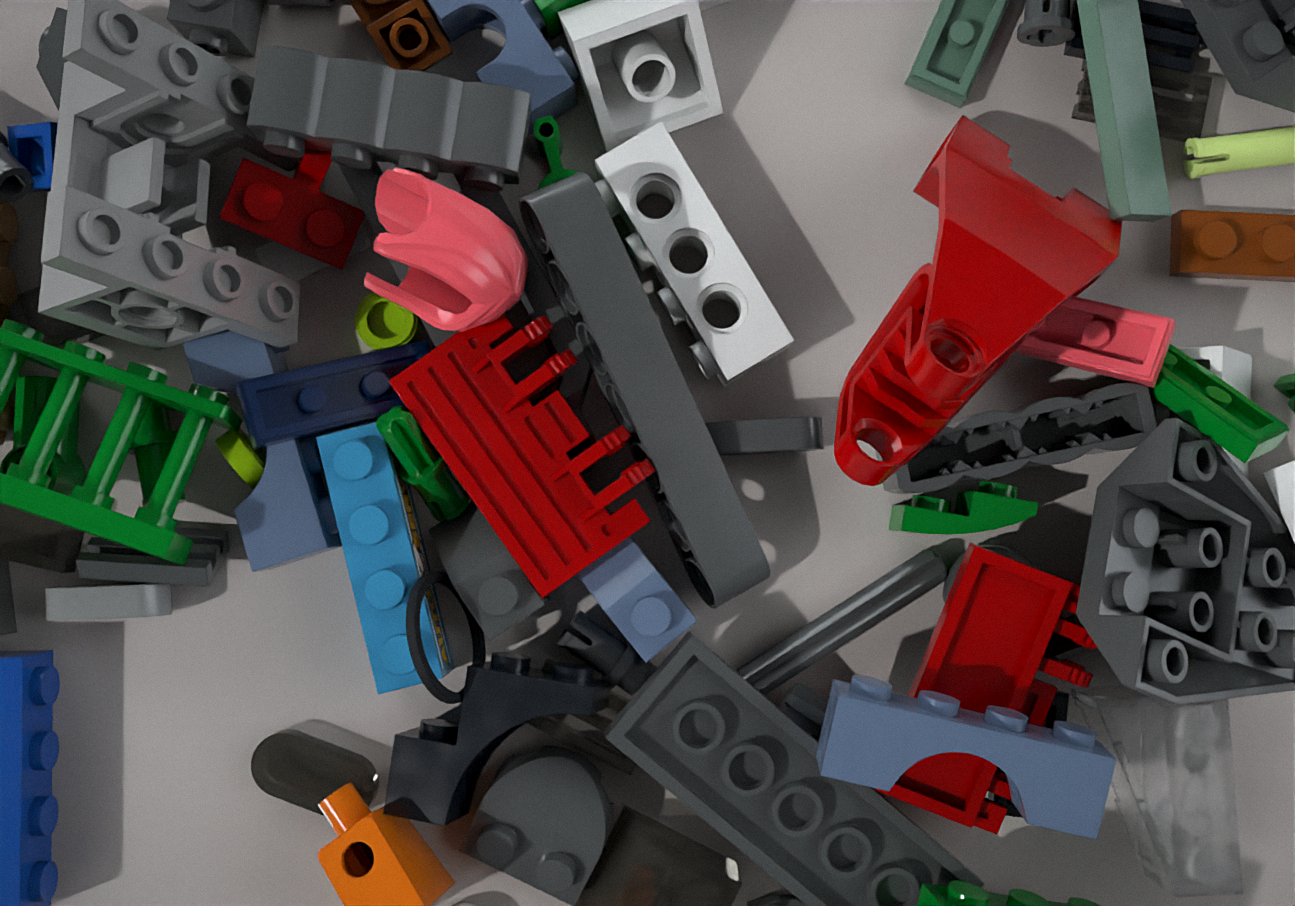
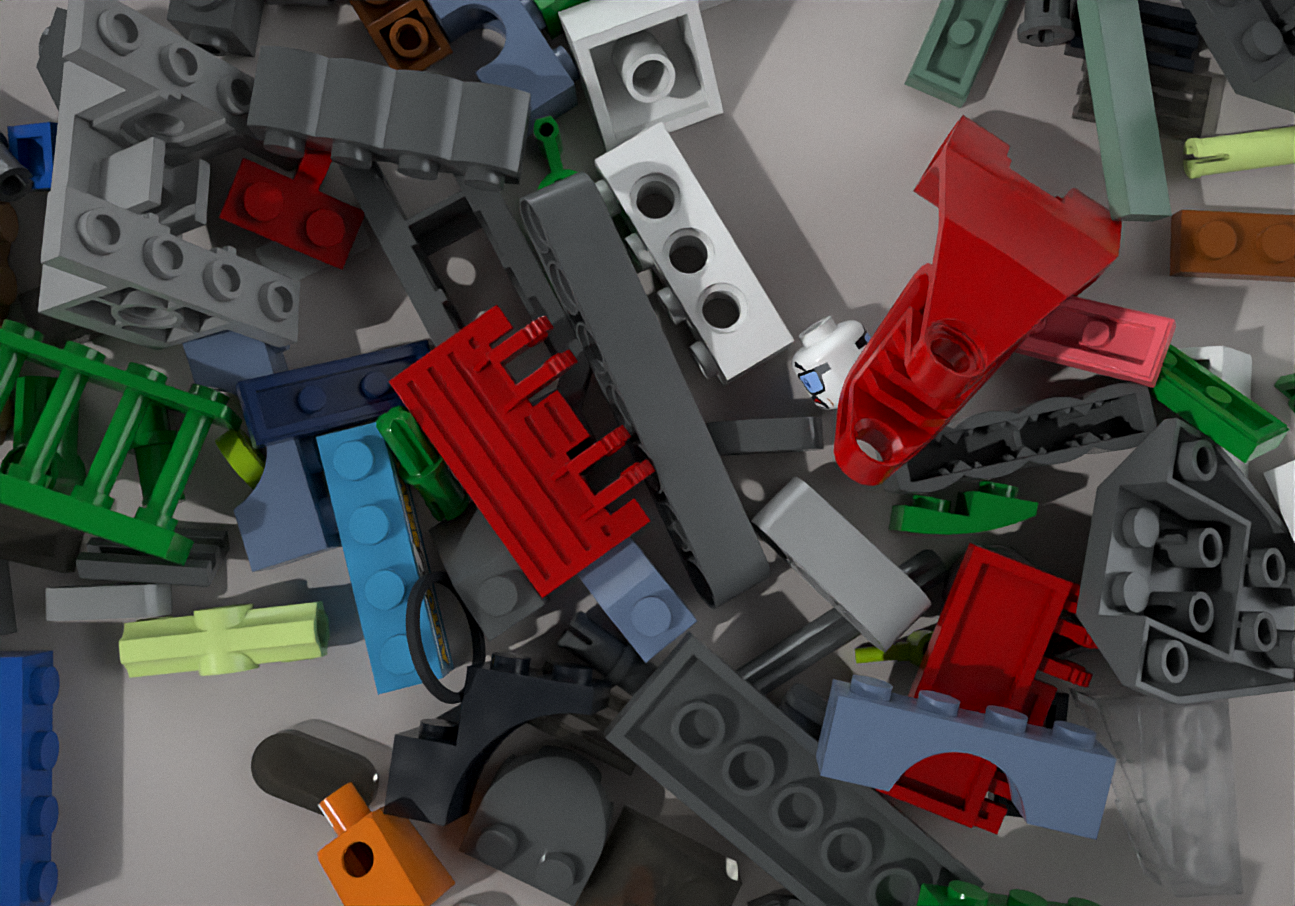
(224, 639): none -> yellowish green piece
(385, 324): lime tile -> none
(458, 253): coral hair -> none
(827, 358): none -> white head
(840, 564): none -> light grey beam
(902, 651): none -> lime hand

